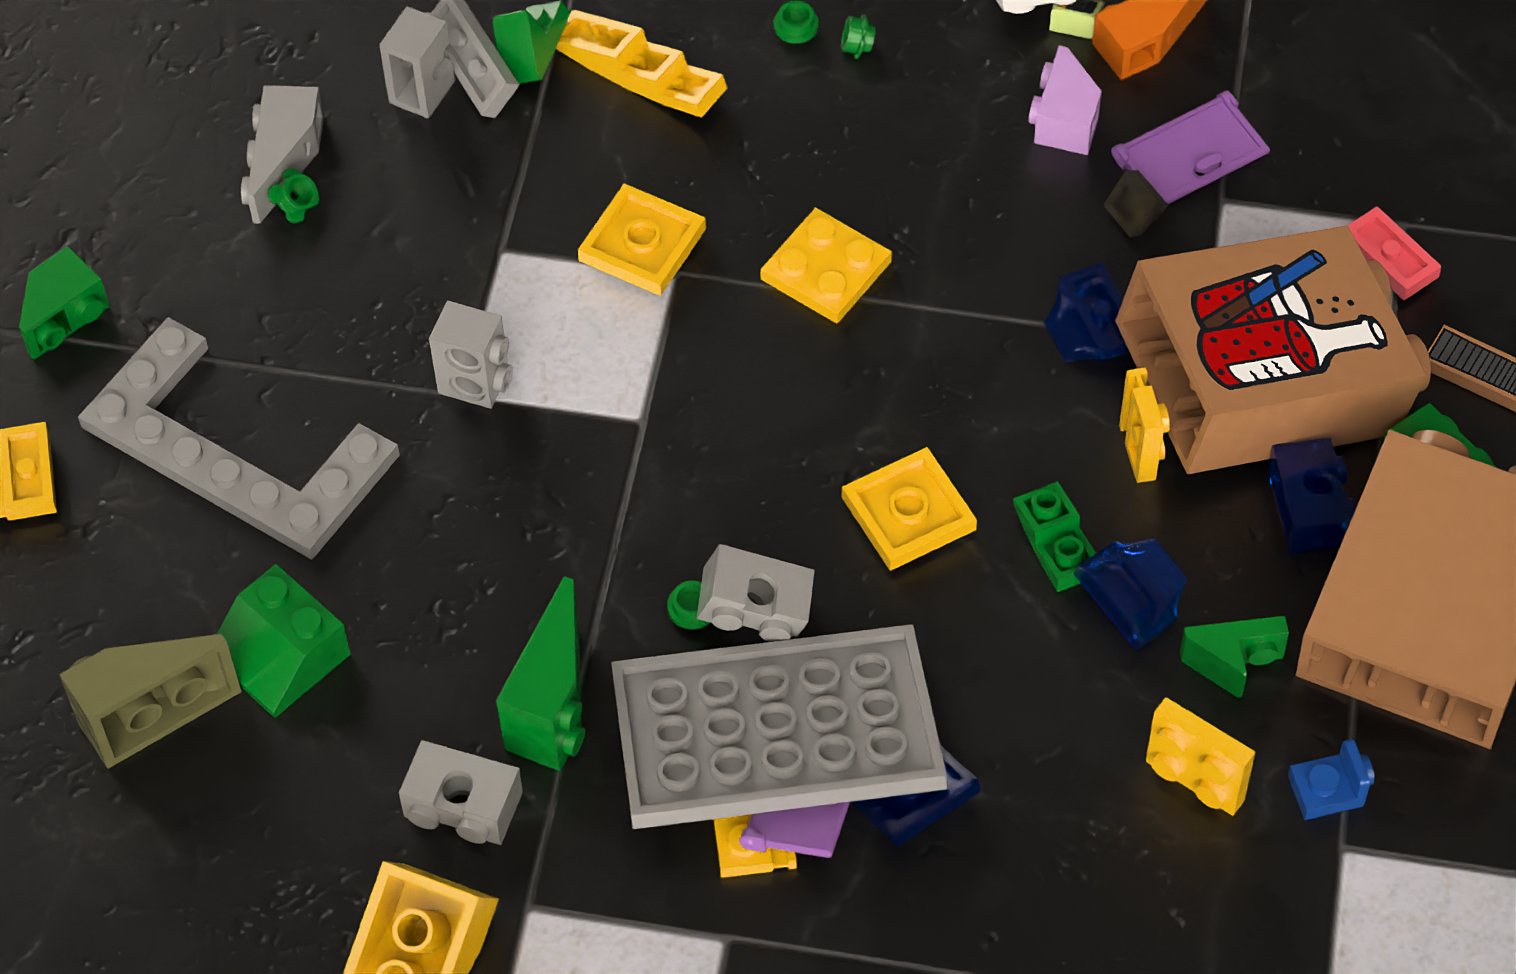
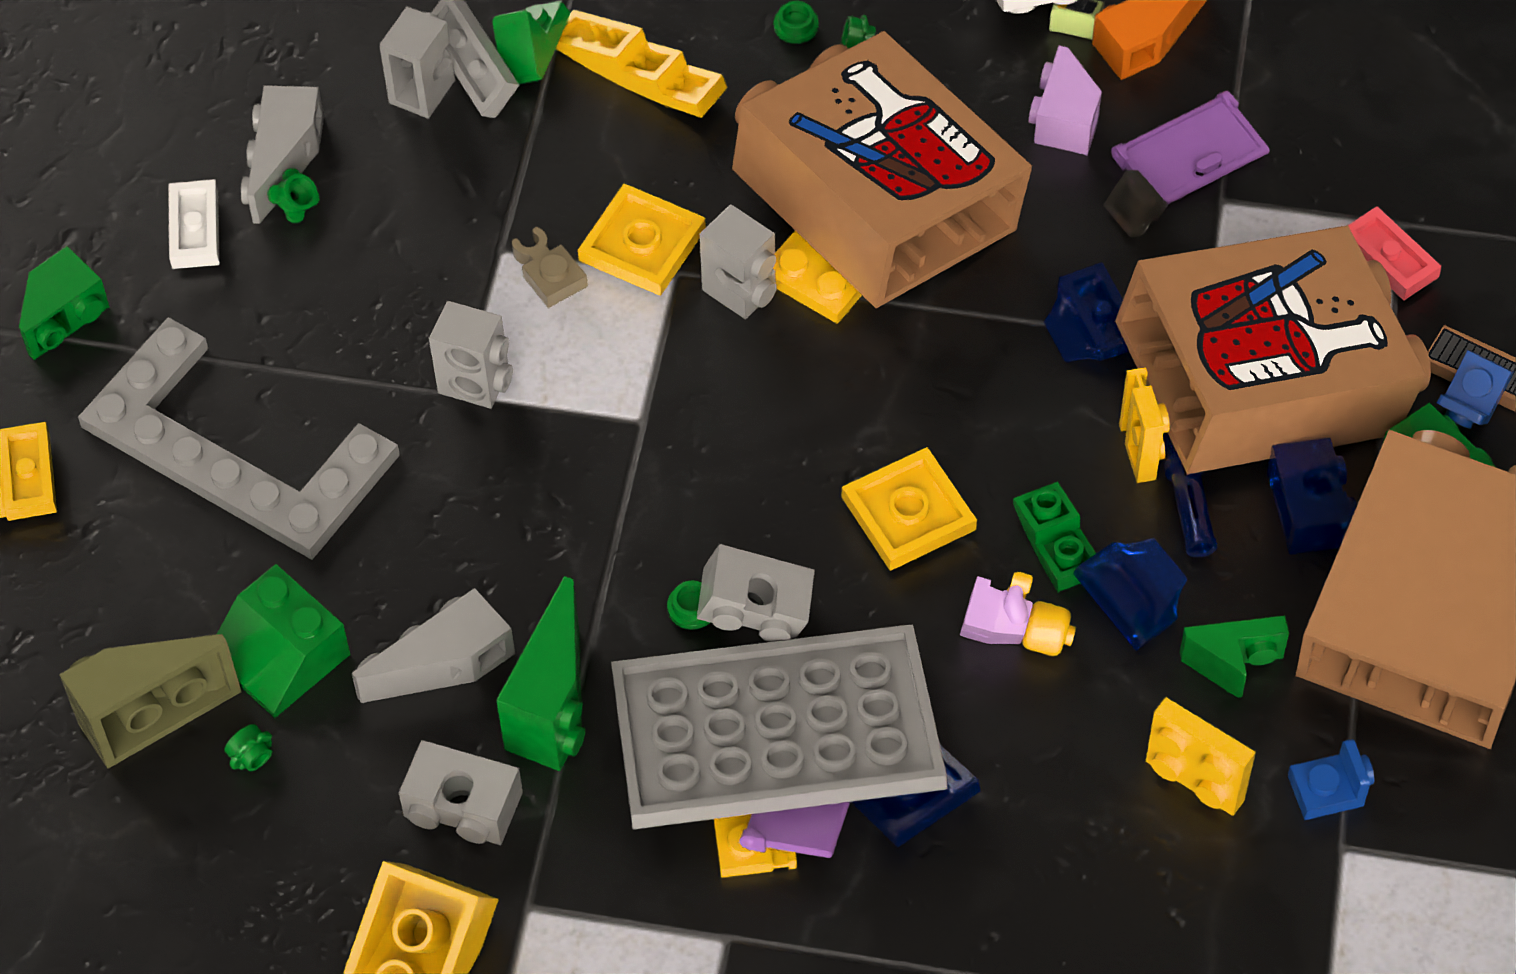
(193, 224): none -> white plate
(249, 748): none -> green plate
(443, 652): none -> light grey slope
(549, 272): none -> dark tan plate
(738, 262): none -> light grey brick
(879, 166): none -> medium nougat brick
(1010, 618): none -> piece
(1199, 531): none -> clear blue pin
(1475, 390): none -> blue bracket

